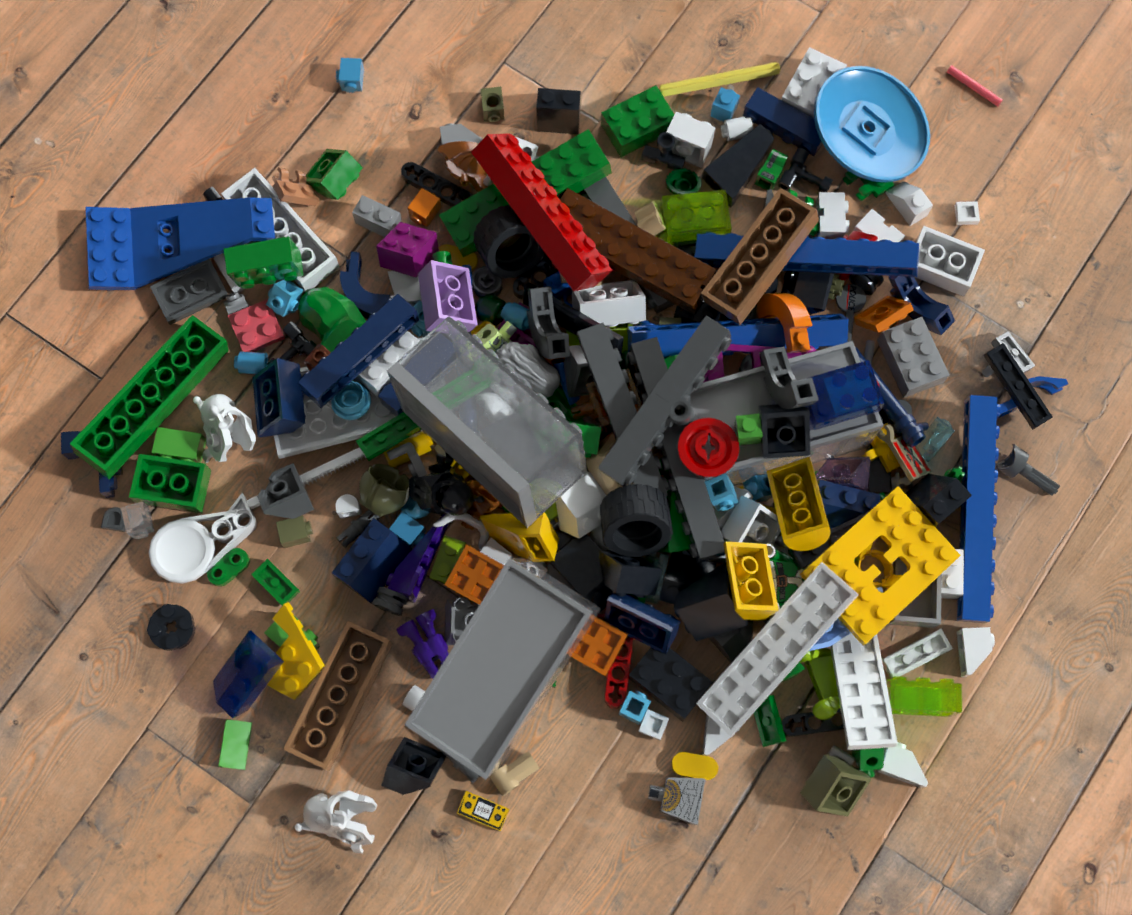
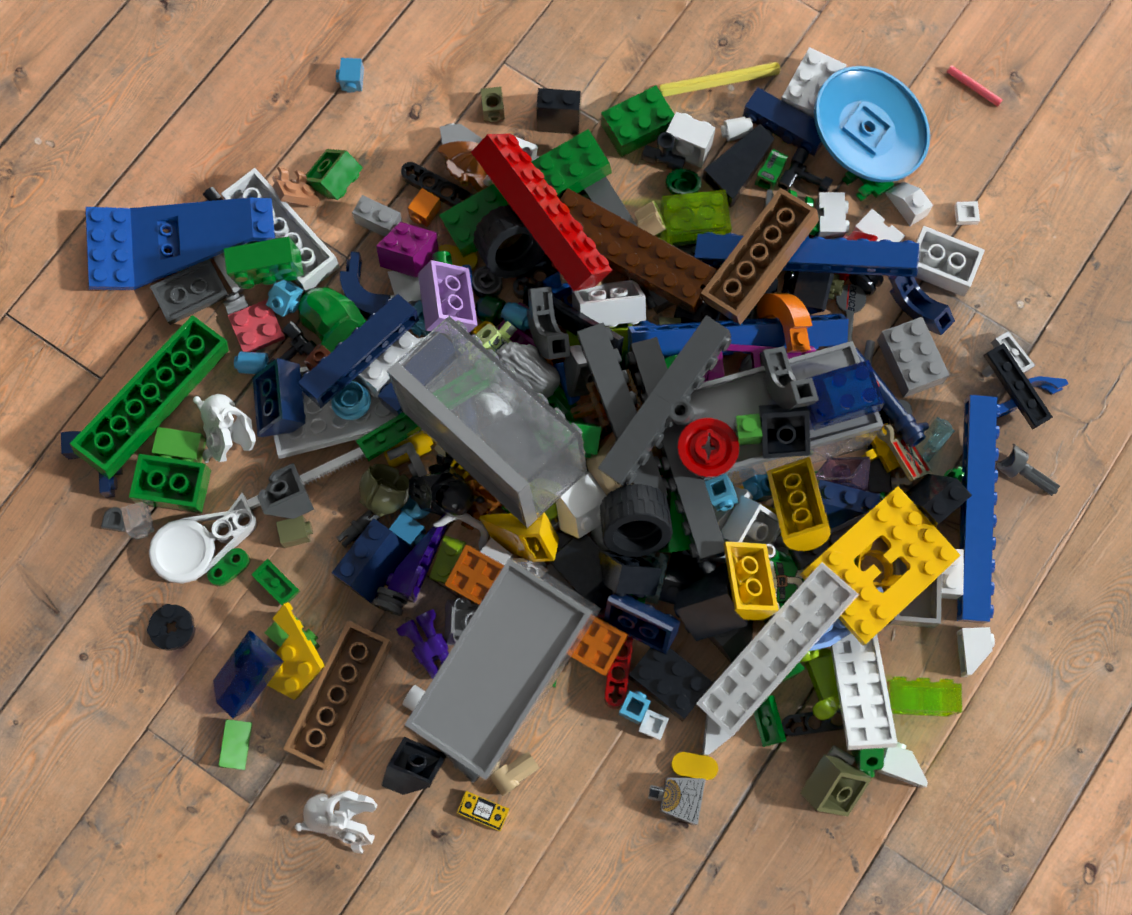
(347, 506): white brick -> none
(725, 104): dark azure brick -> none
(883, 314): orange plate -> none
(916, 654): white tile -> none

